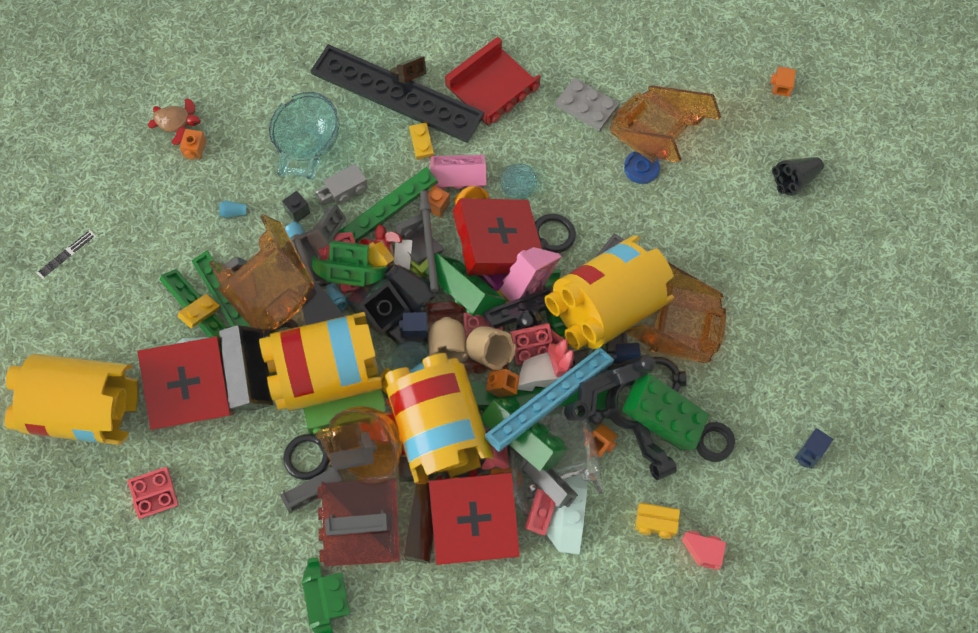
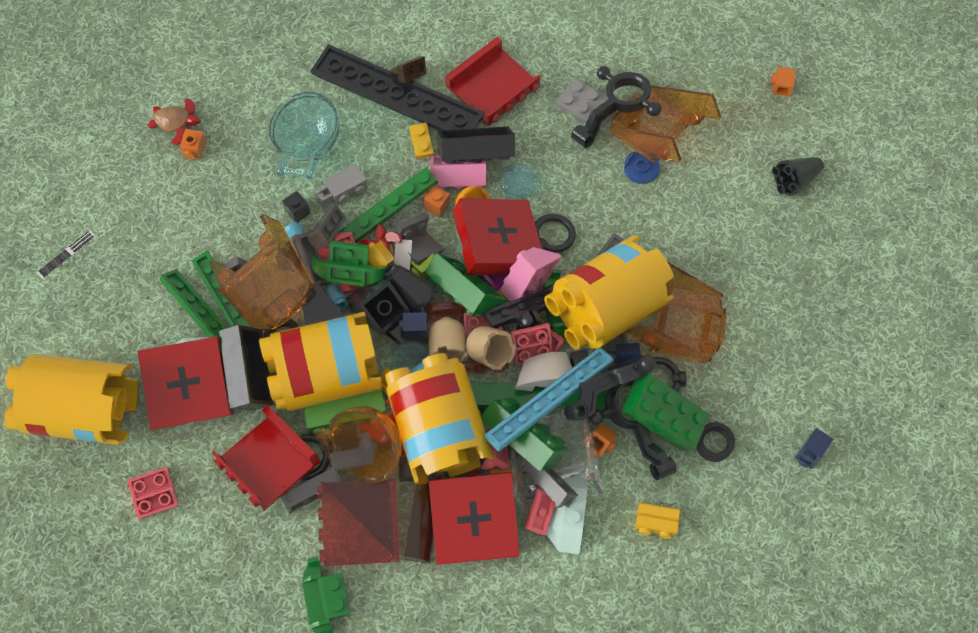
(198, 311): yellow plate -> none
(231, 209): medium azure cone -> none
(267, 460): none -> red panel
(358, 524): dark grey container -> none
(425, 210): dark grey bar -> none
(476, 144): none -> black piece
(502, 383): orange brick -> none
(561, 357): coral tile -> none
(586, 134): none -> black piece
(705, 550): coral slope -> none

